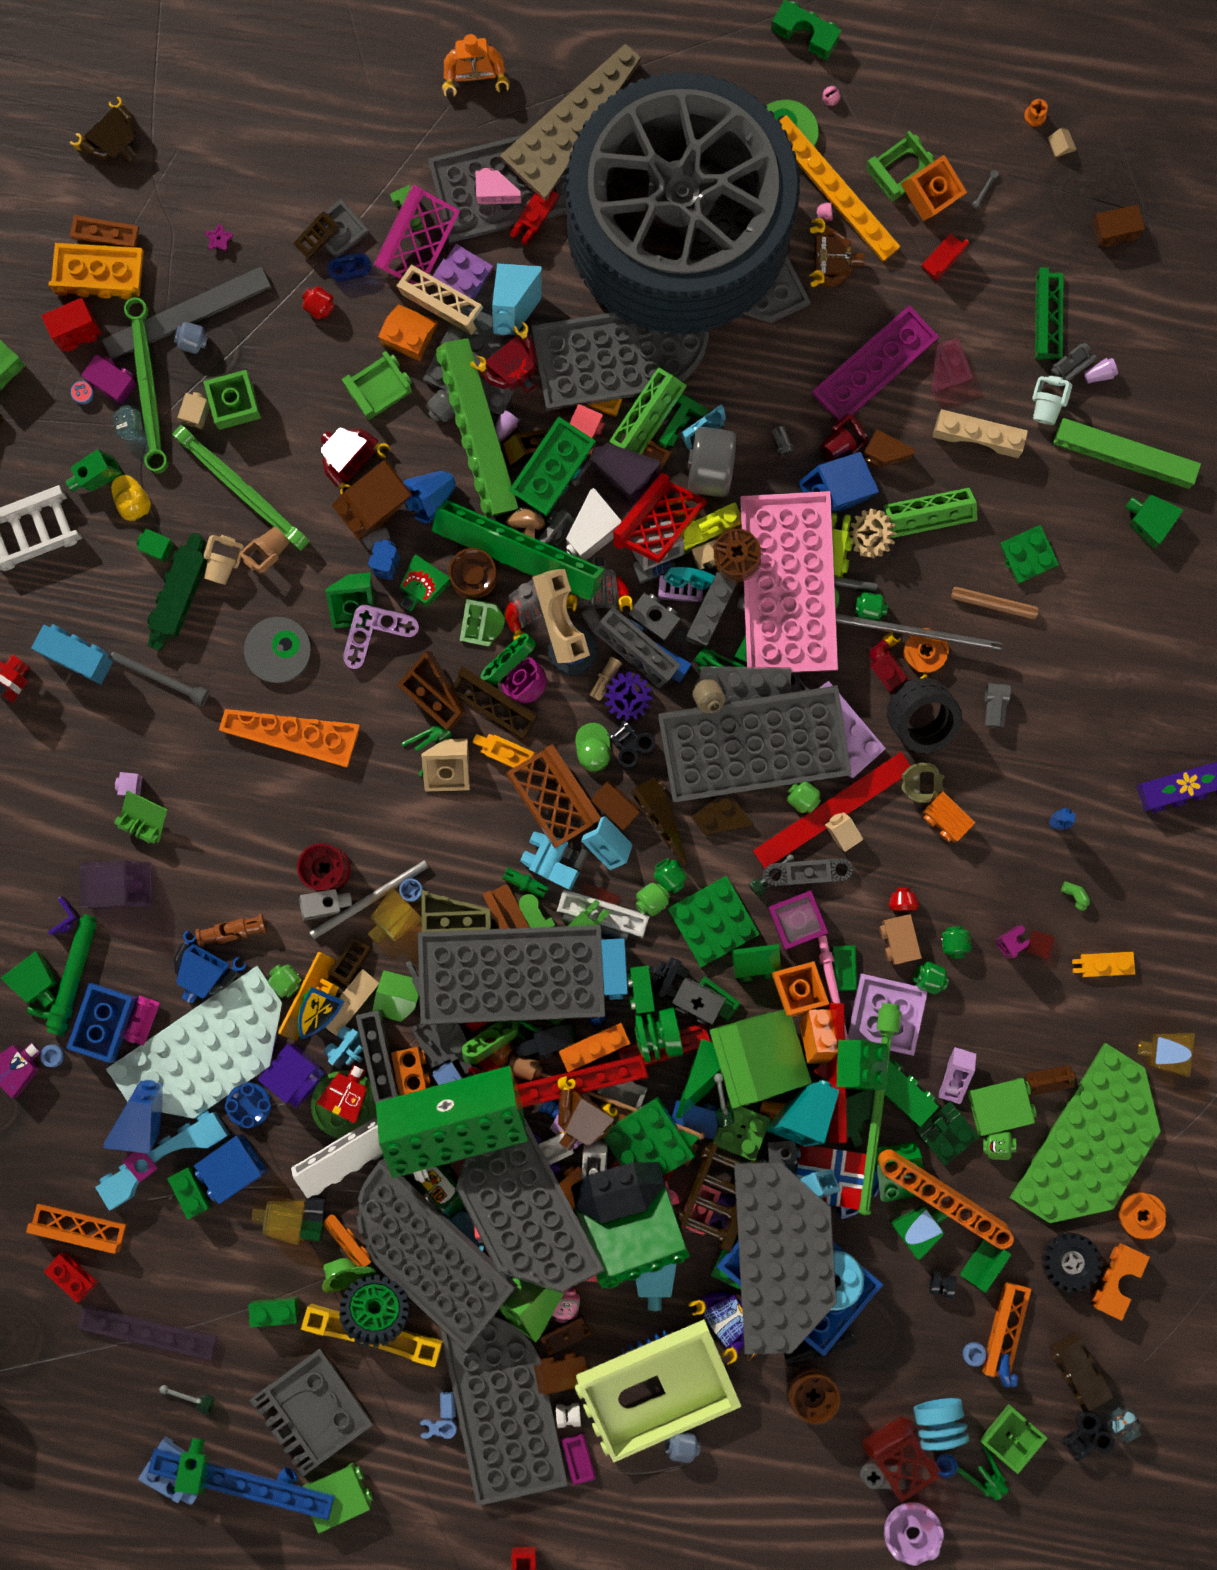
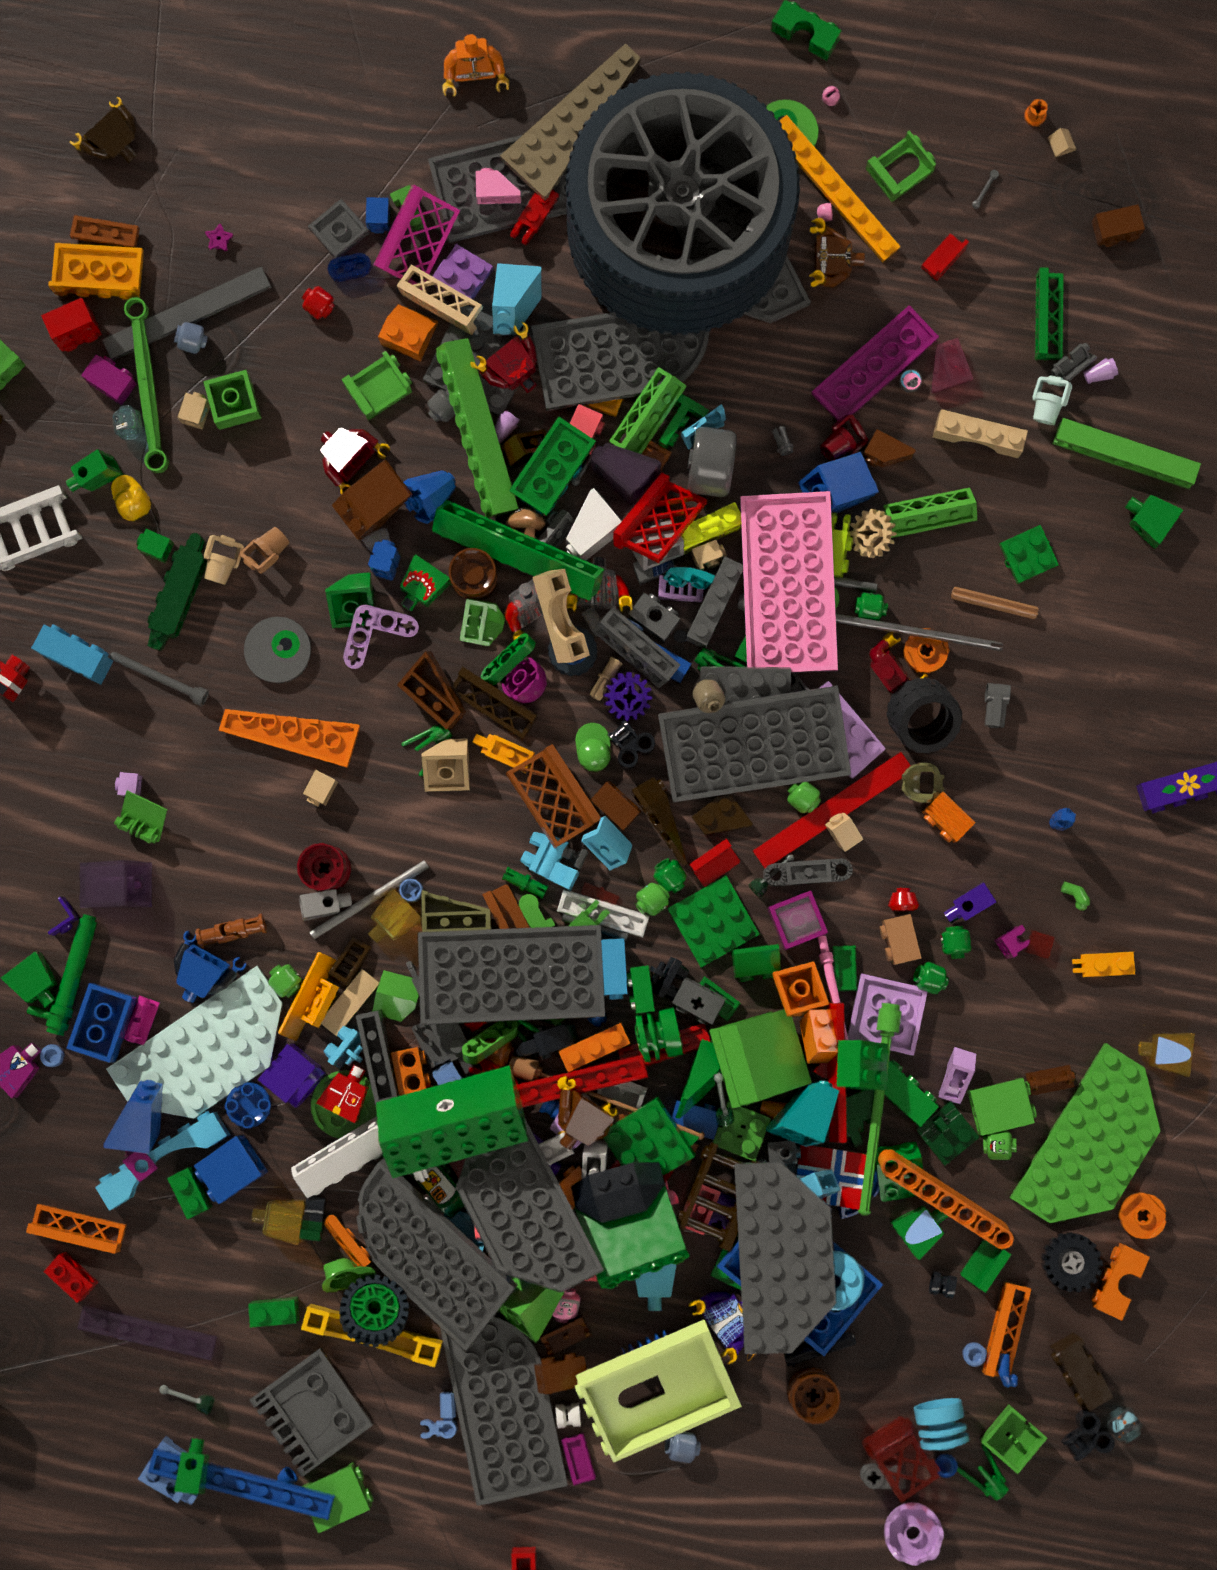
(82, 392): tile -> none
(240, 488): bright green piece -> none
(317, 1011): shield -> none
(318, 223): dark brown slope -> none
(320, 788): none -> tan brick
(378, 214): none -> blue brick
(714, 863): none -> red panel
(741, 567): reddish brown wheel -> none
(910, 380): none -> tile
(933, 188): orange slope -> none
(979, 896): none -> dark purple torso

